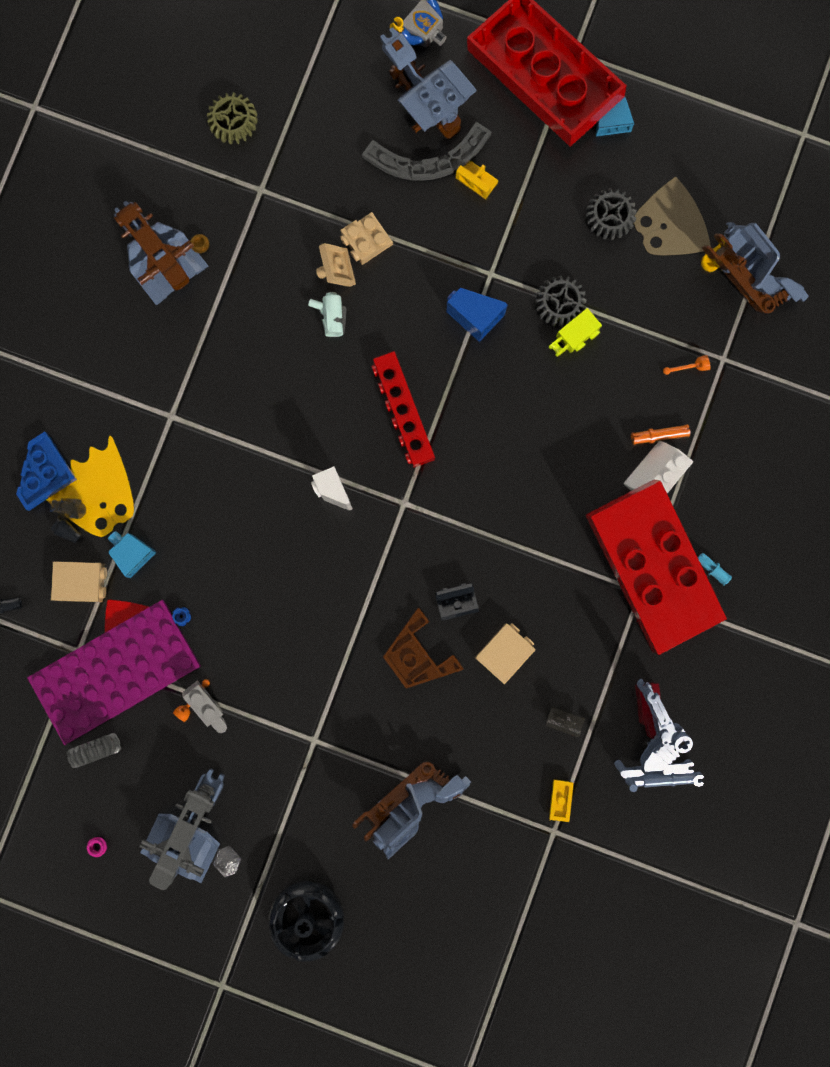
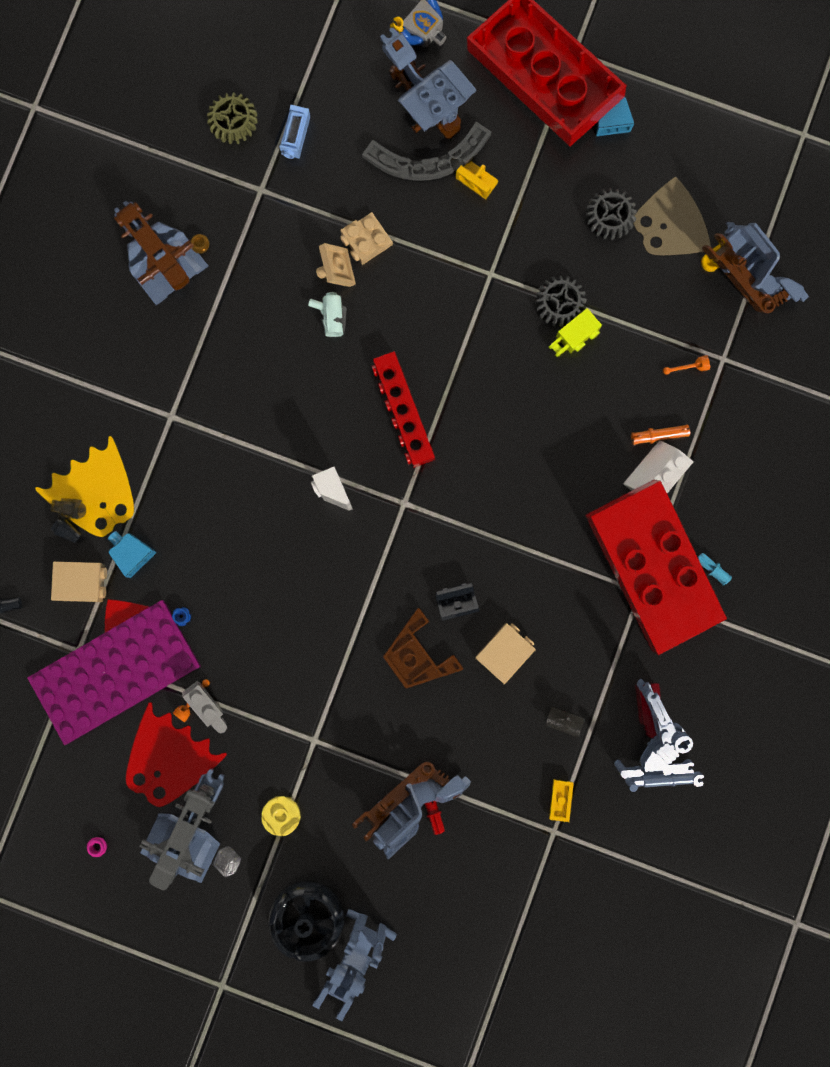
(43, 472): blue plate -> none
(93, 750): dark grey gear -> none
(172, 753): none -> red piece
(280, 816): none -> light yellow tile
(295, 132): none -> light blue window
(347, 977): none -> sand blue piece
(434, 817): none -> red axle
(475, 311): blue slope -> none

